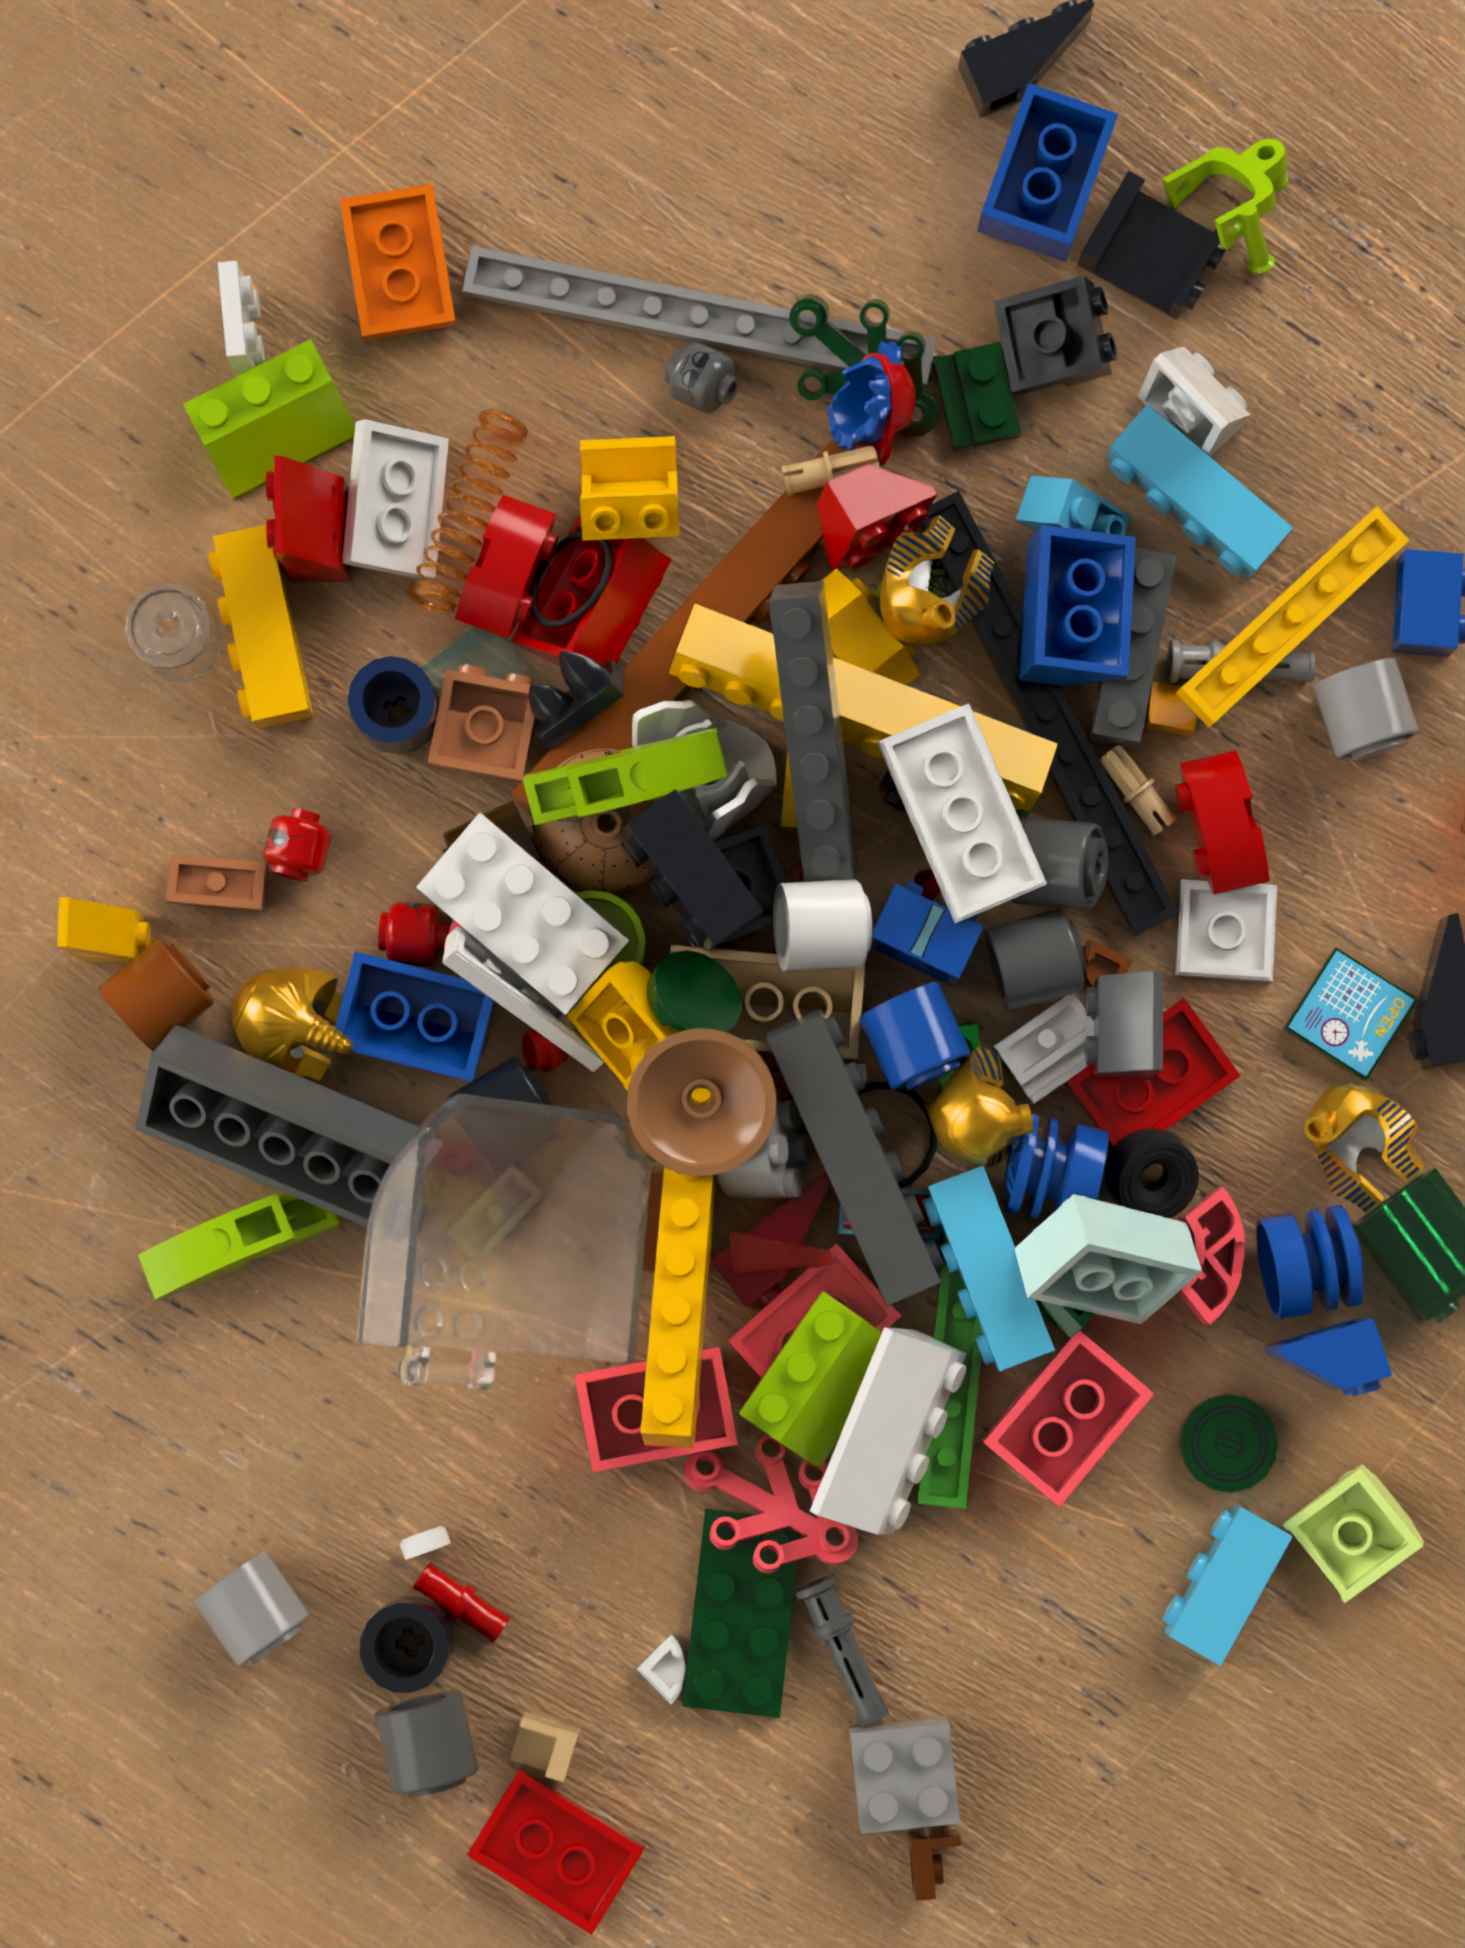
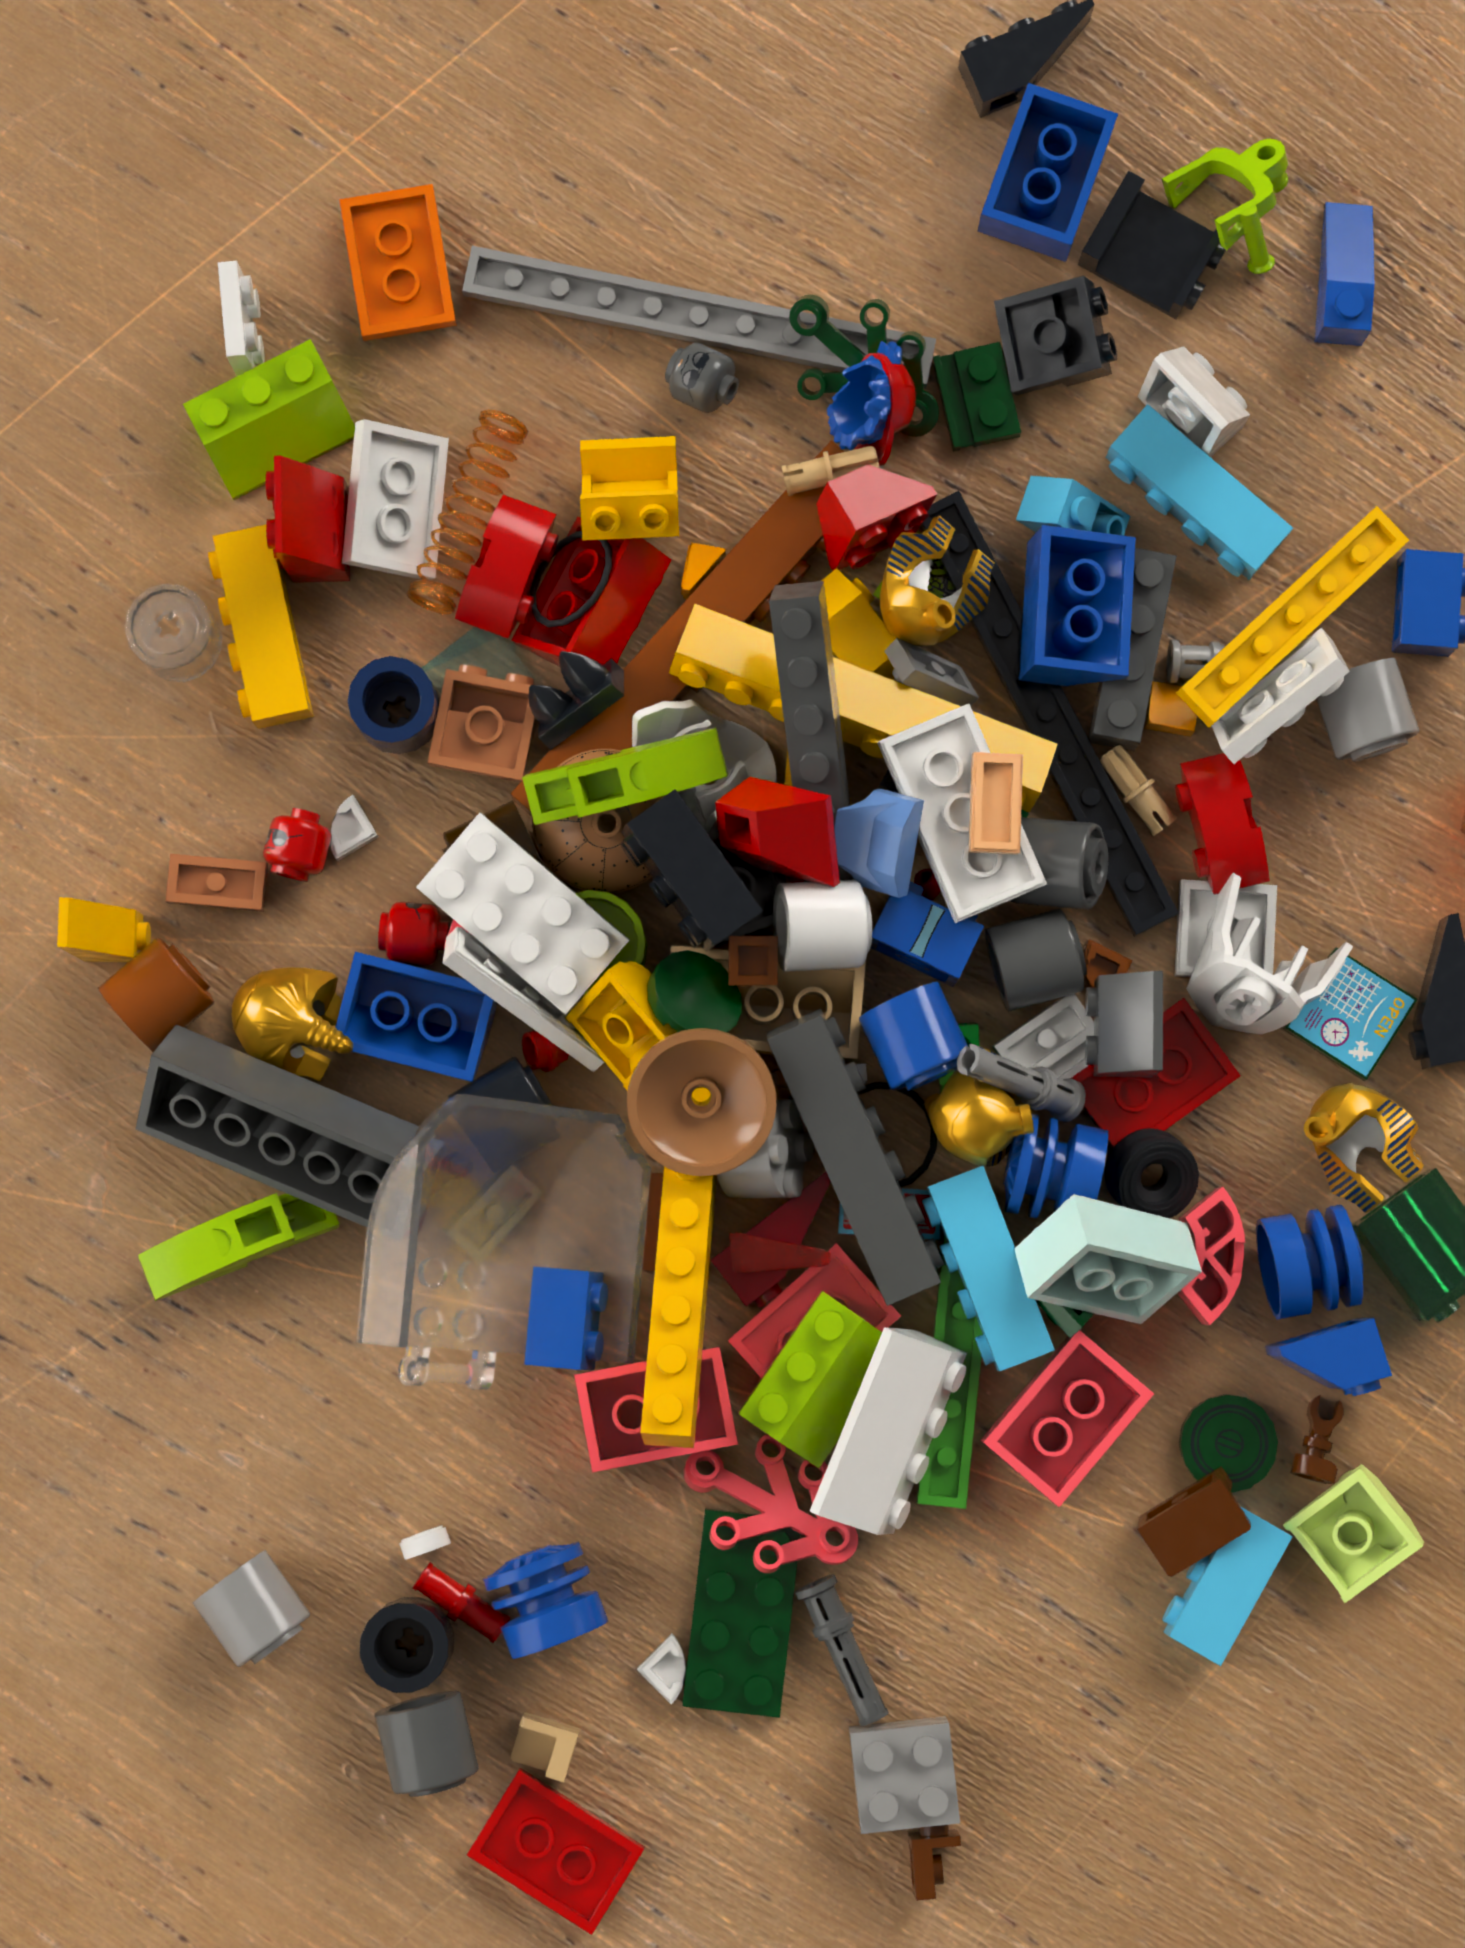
(350, 829): none -> white tile
(545, 1600): none -> blue wheel
(565, 1318): none -> blue brick
(699, 564): none -> light orange slope
(753, 960): none -> reddish brown tile
(780, 829): none -> red slope
(879, 840): none -> medium blue slope
(930, 673): none -> light grey plate
(995, 803): none -> light nougat tile
(1033, 1086): none -> light grey pin
(1193, 1522): none -> reddish brown panel
(1239, 993): none -> white piece
(1281, 696): none -> white plate
(1312, 1463): none -> reddish brown piece
(1345, 275): none -> blue slope

